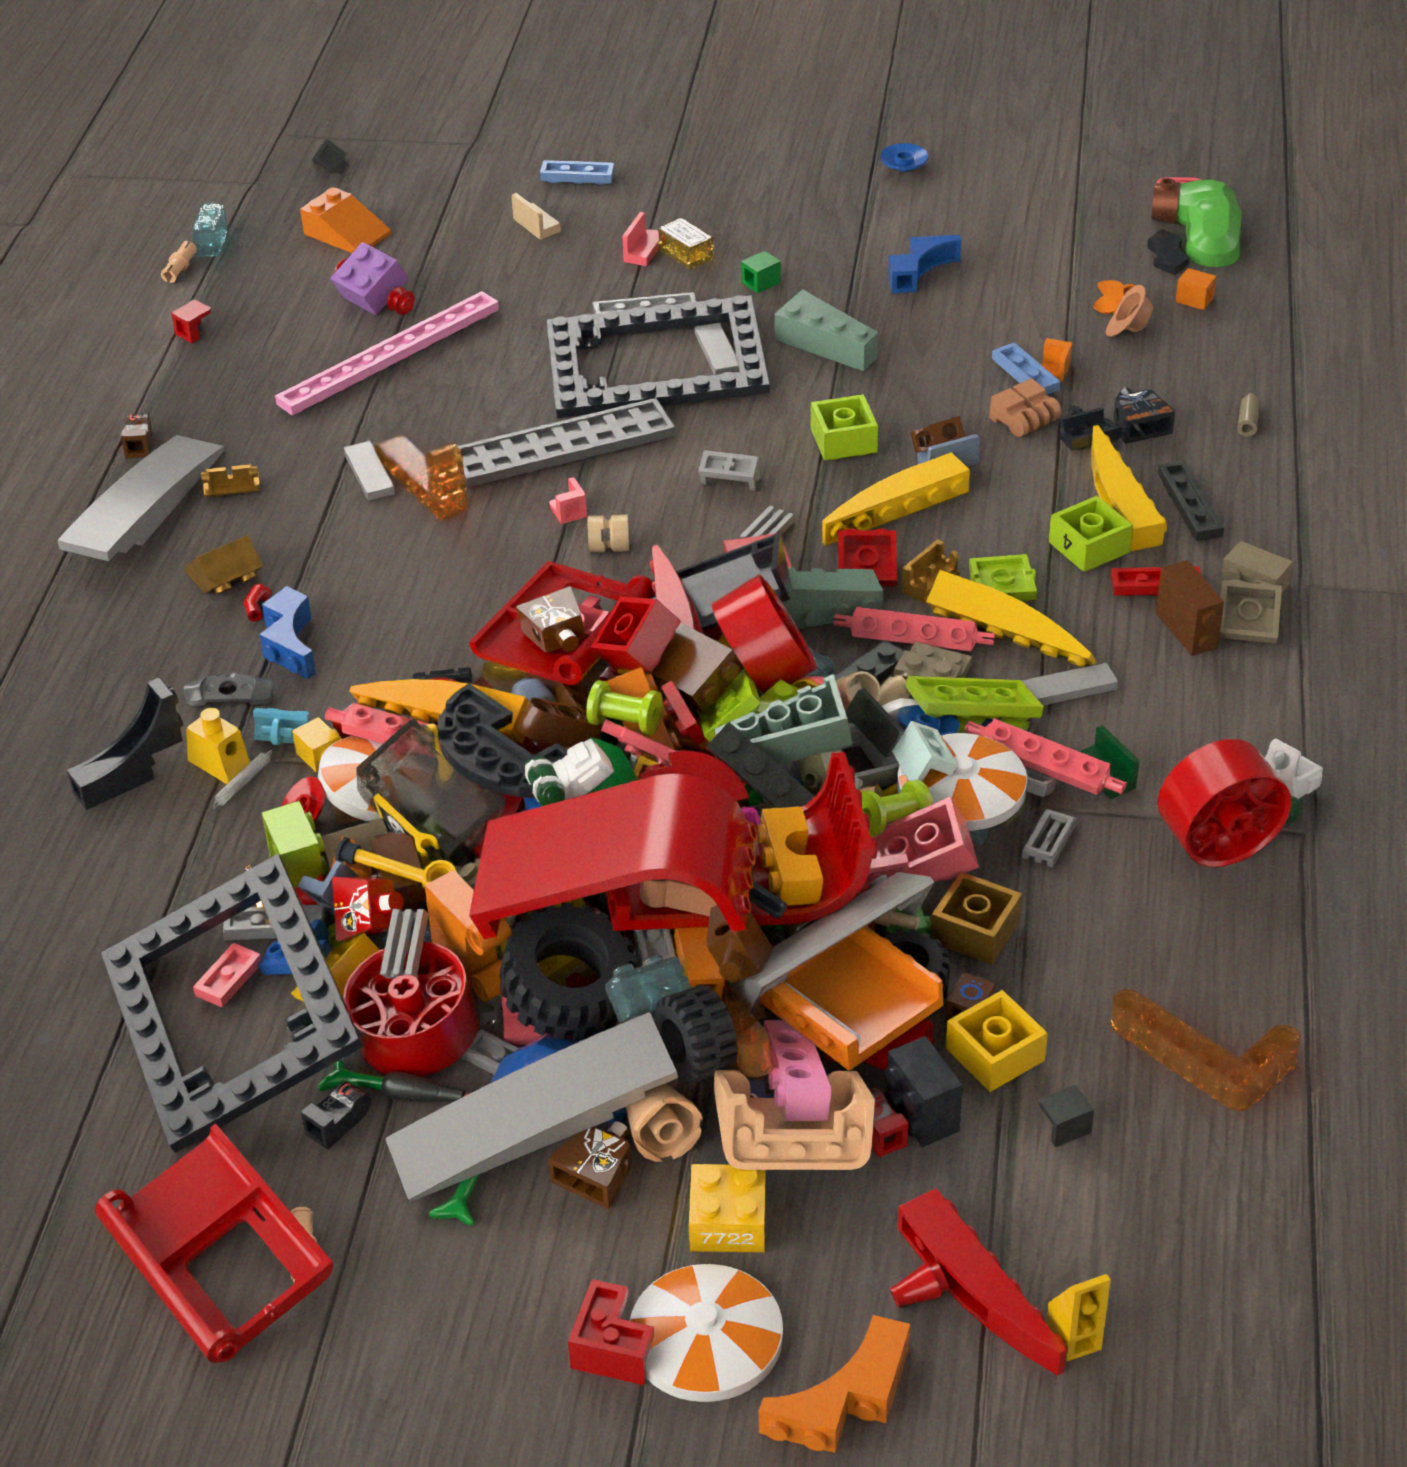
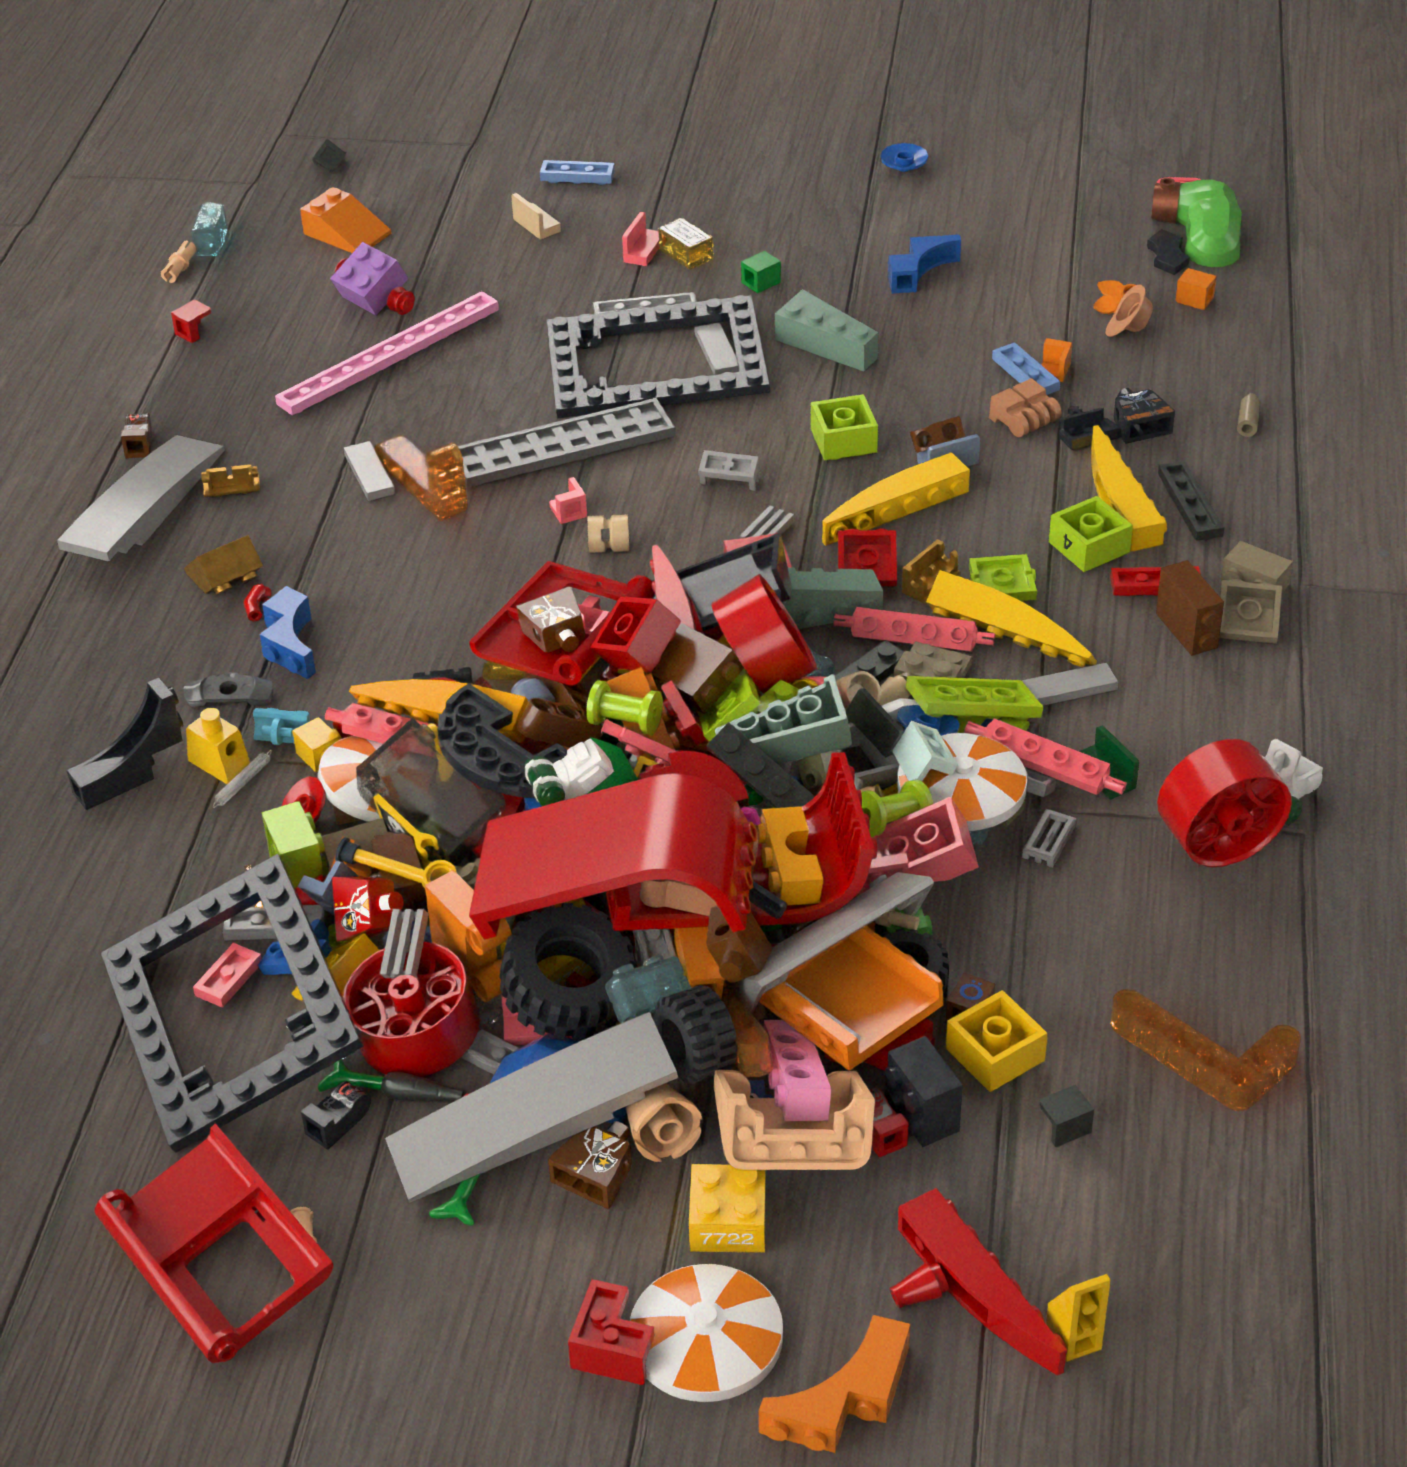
(976, 917): pearl gold brick -> none

